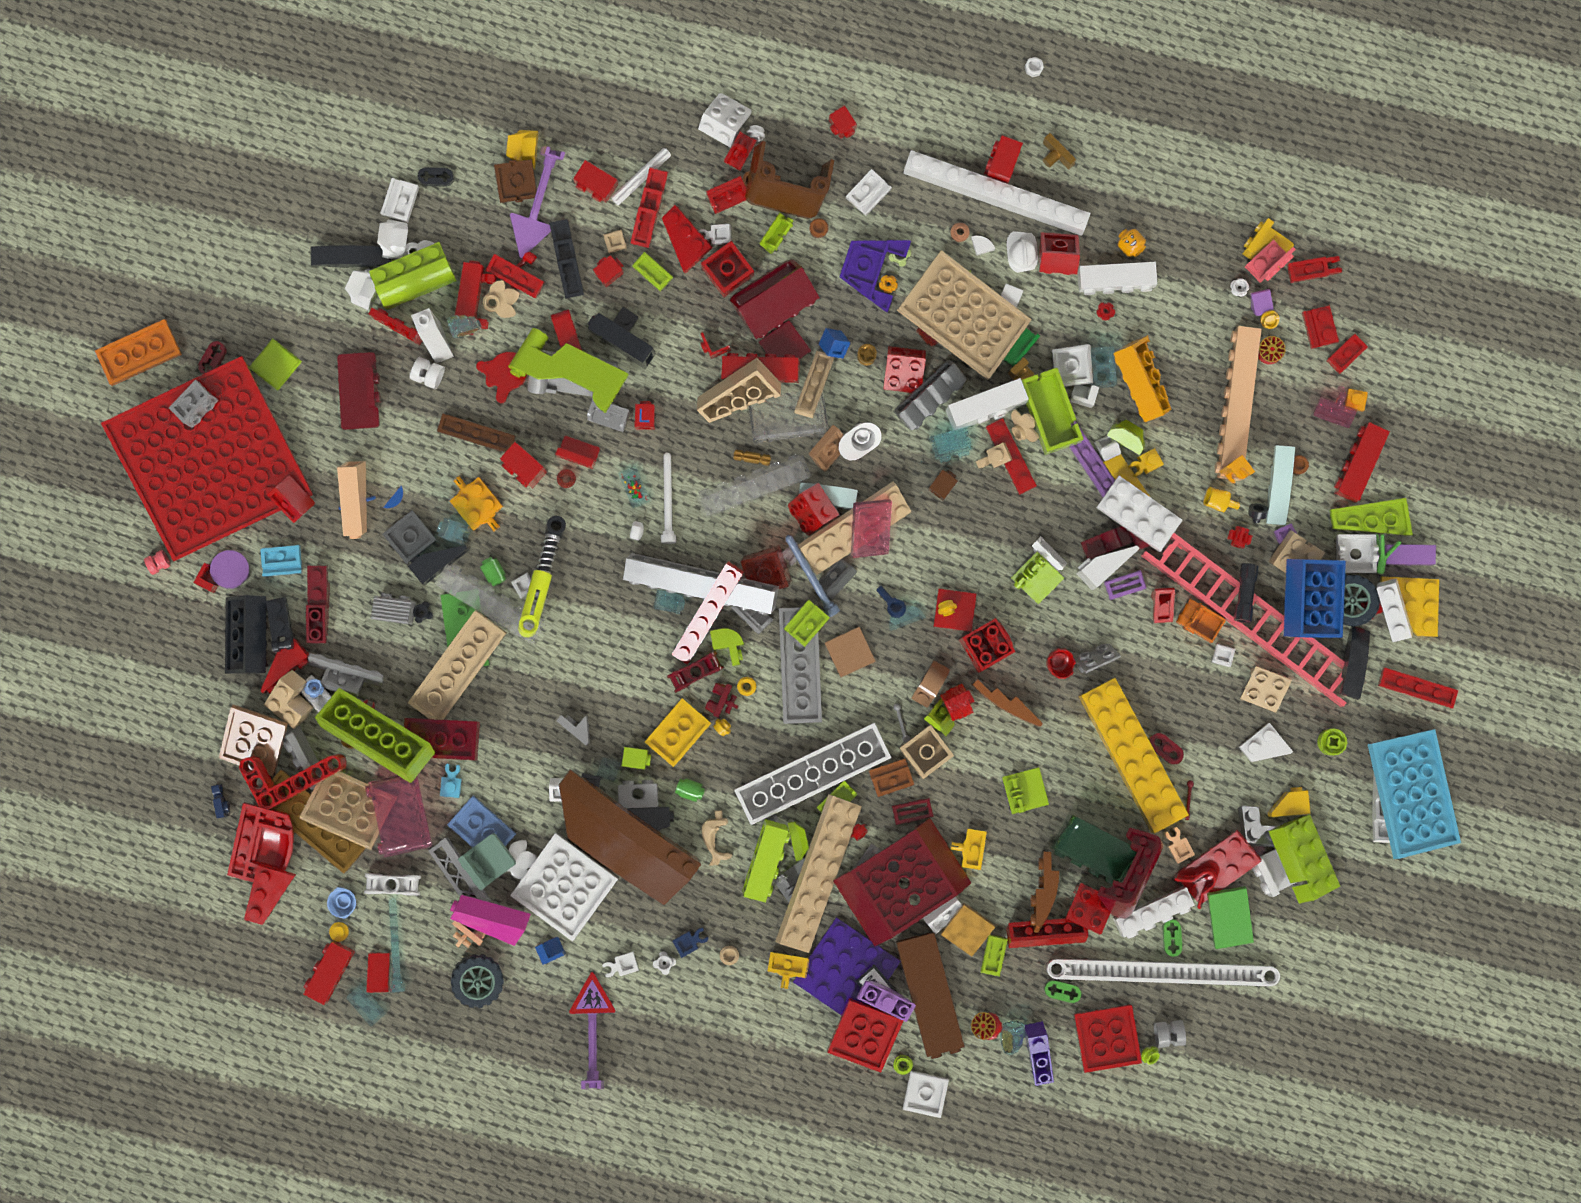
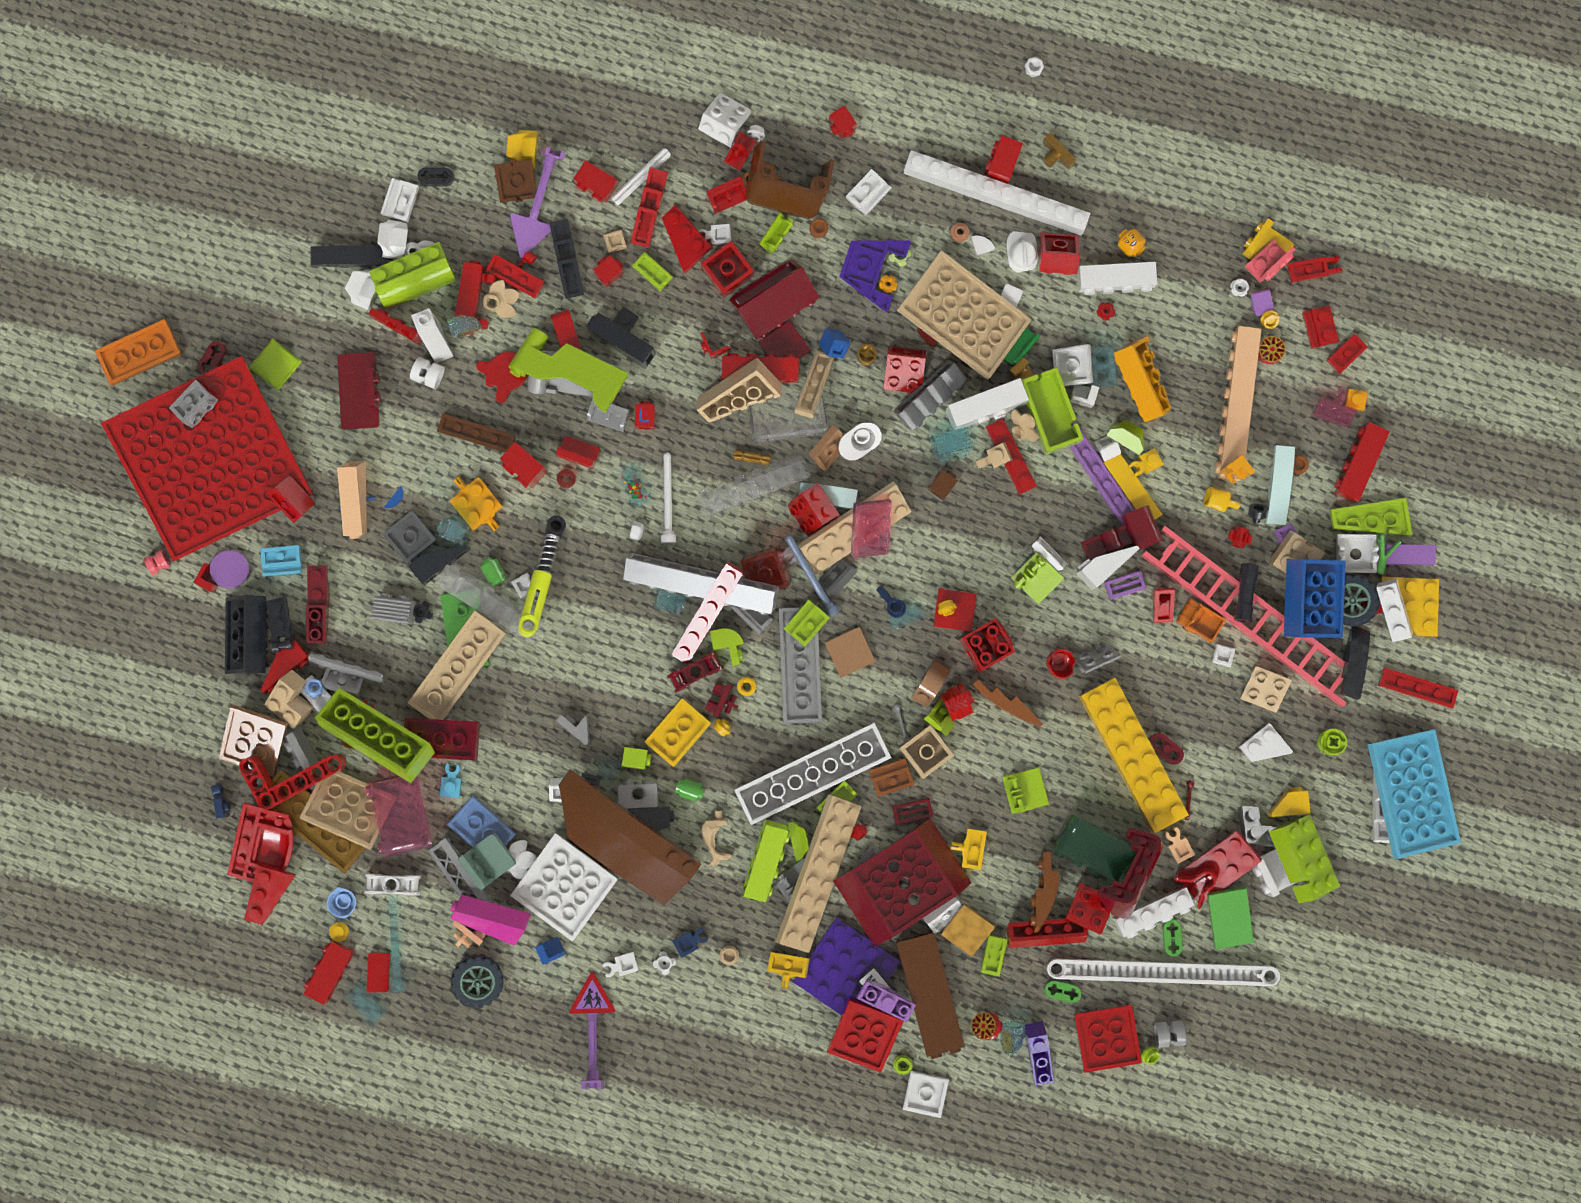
(1139, 513): white plate -> none

